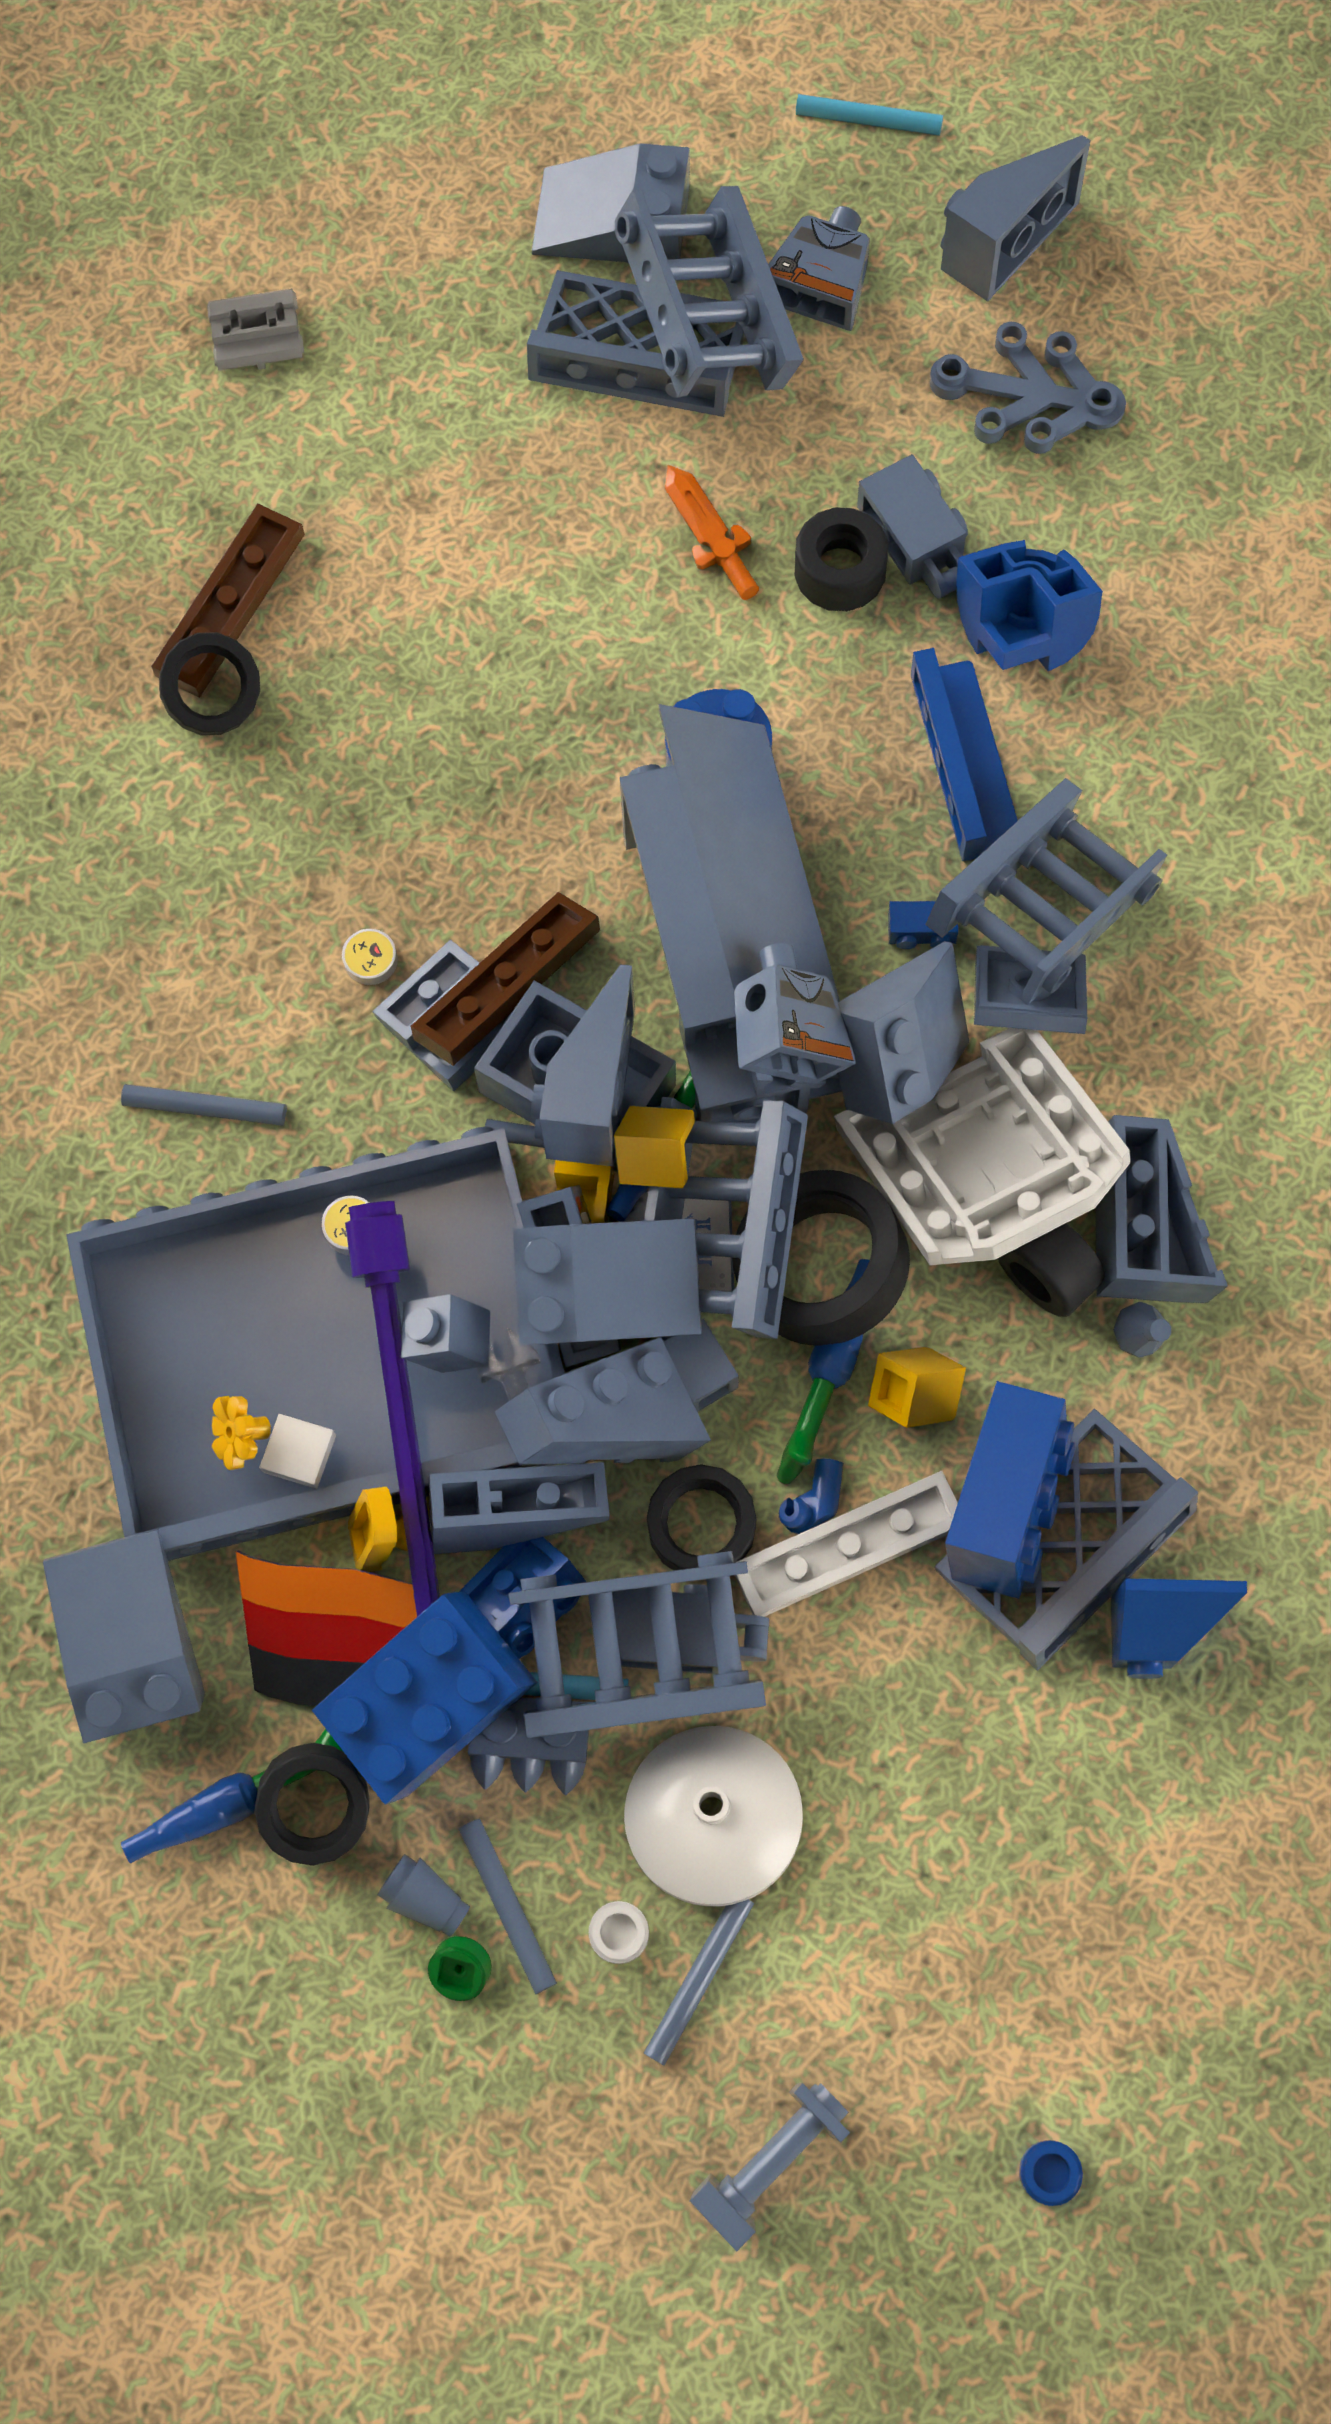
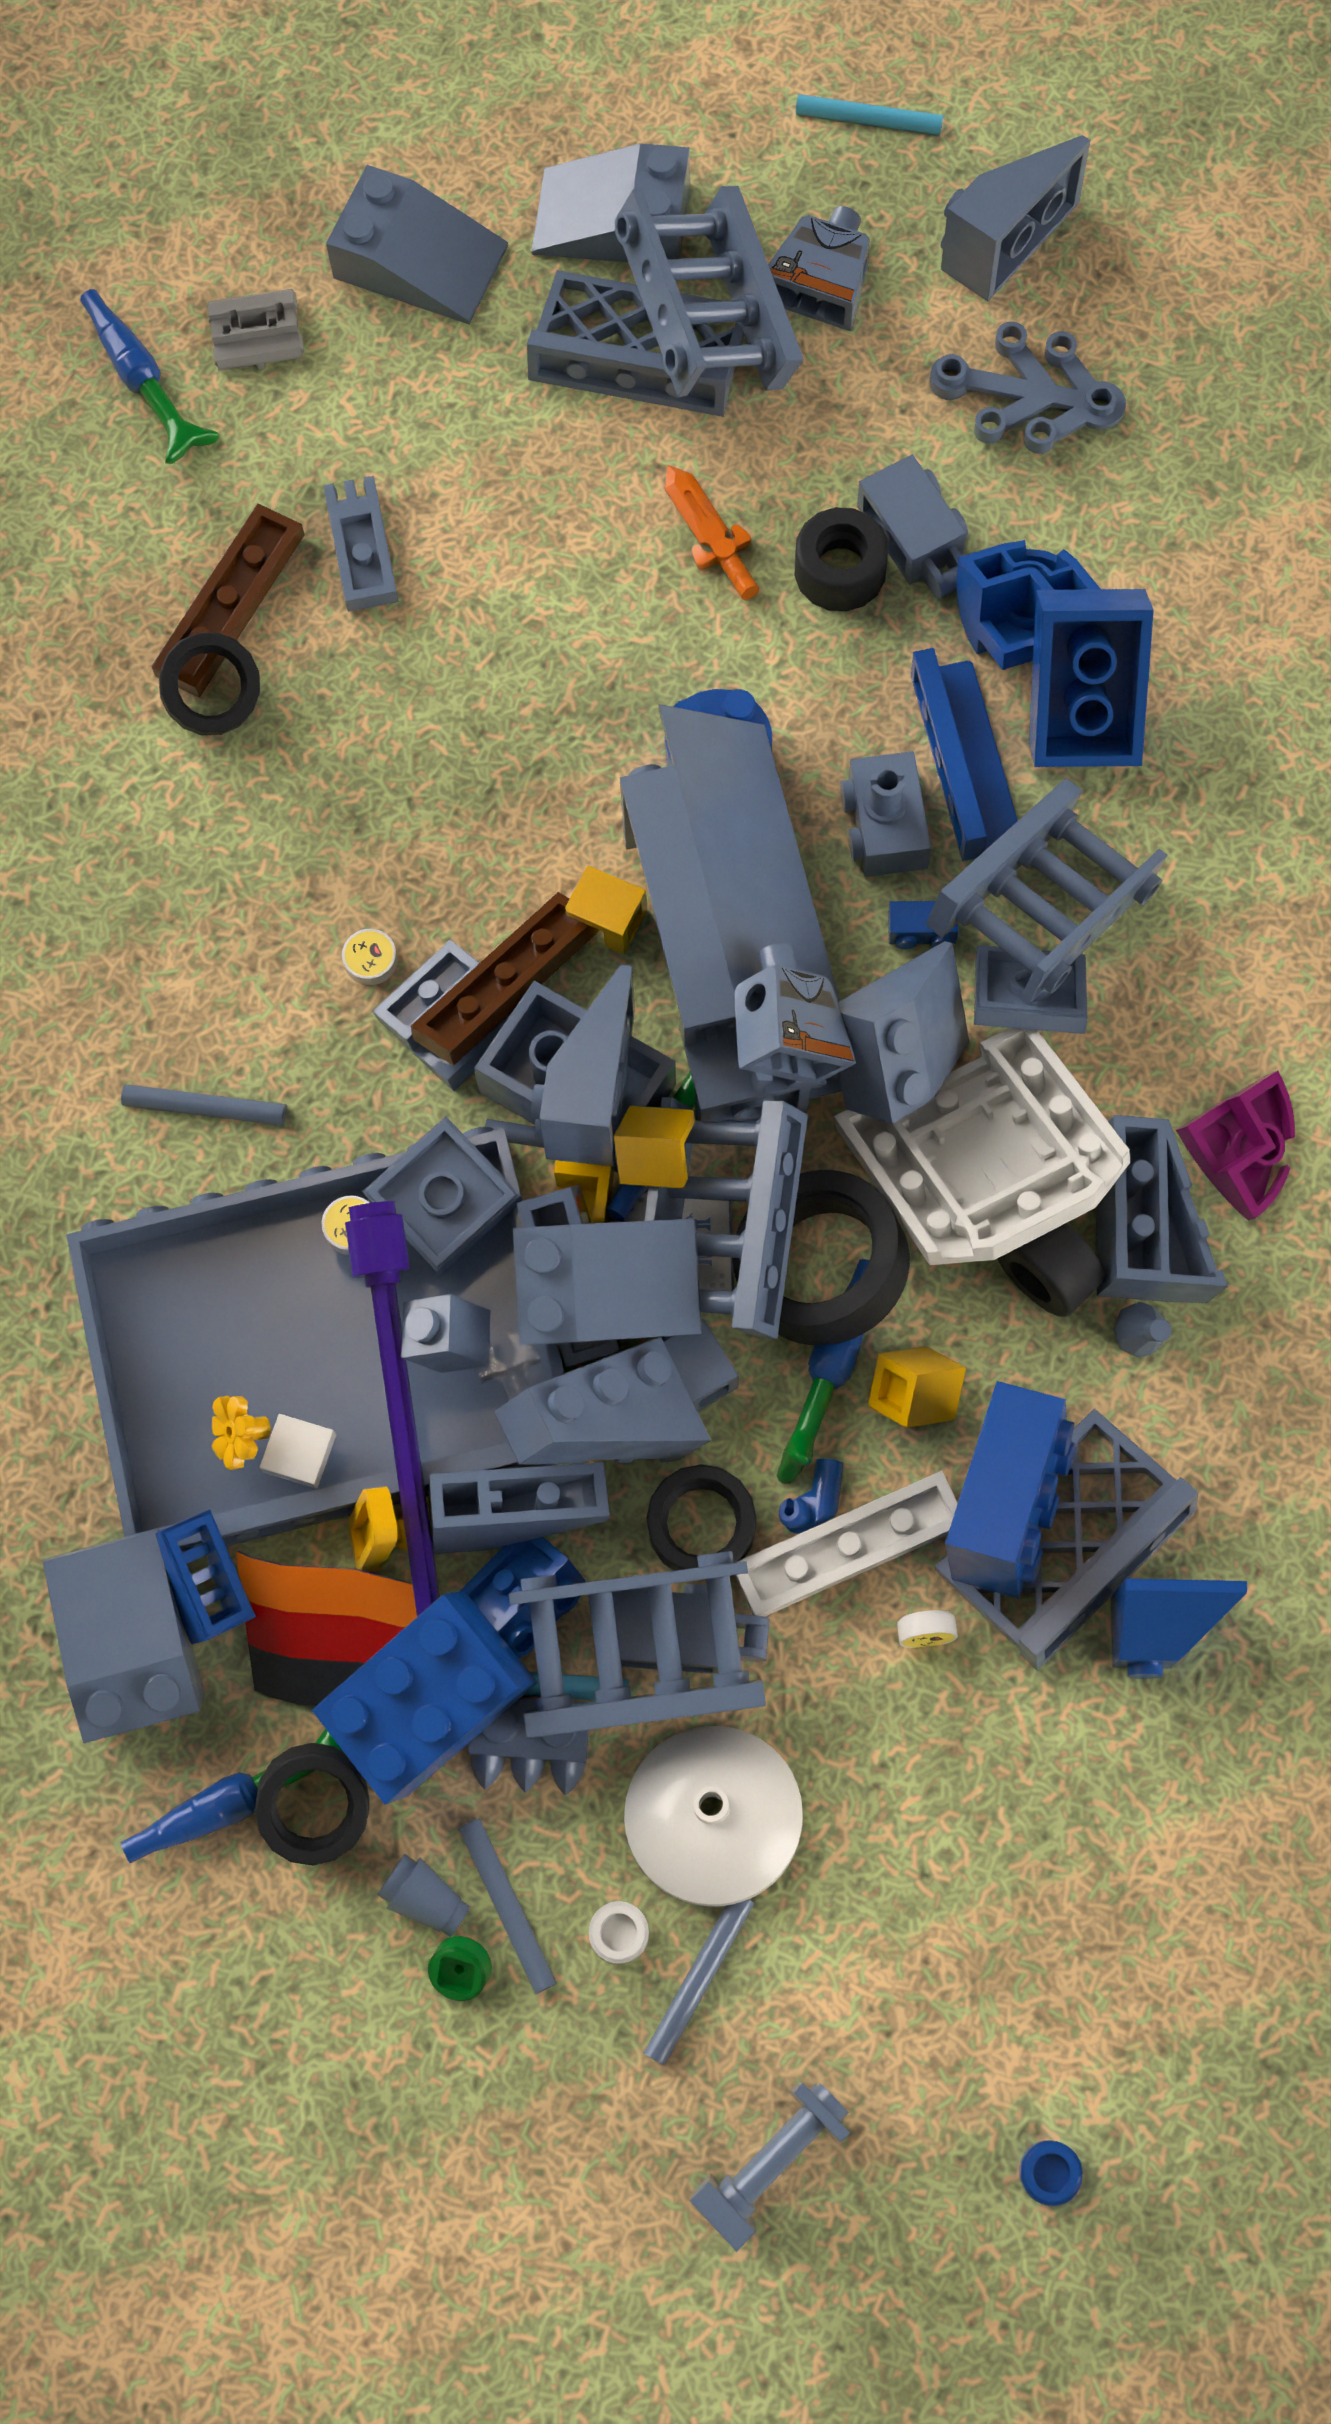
(142, 375): none -> piece
(228, 1588): none -> blue slope
(361, 546): none -> sand blue hinge
(413, 246): none -> sand blue slope
(444, 1194): none -> sand blue tile
(608, 906): none -> yellow panel
(887, 813): none -> sand blue brick
(927, 1629): none -> white tile
(1090, 677): none -> blue brick
(1254, 1128): none -> magenta brick

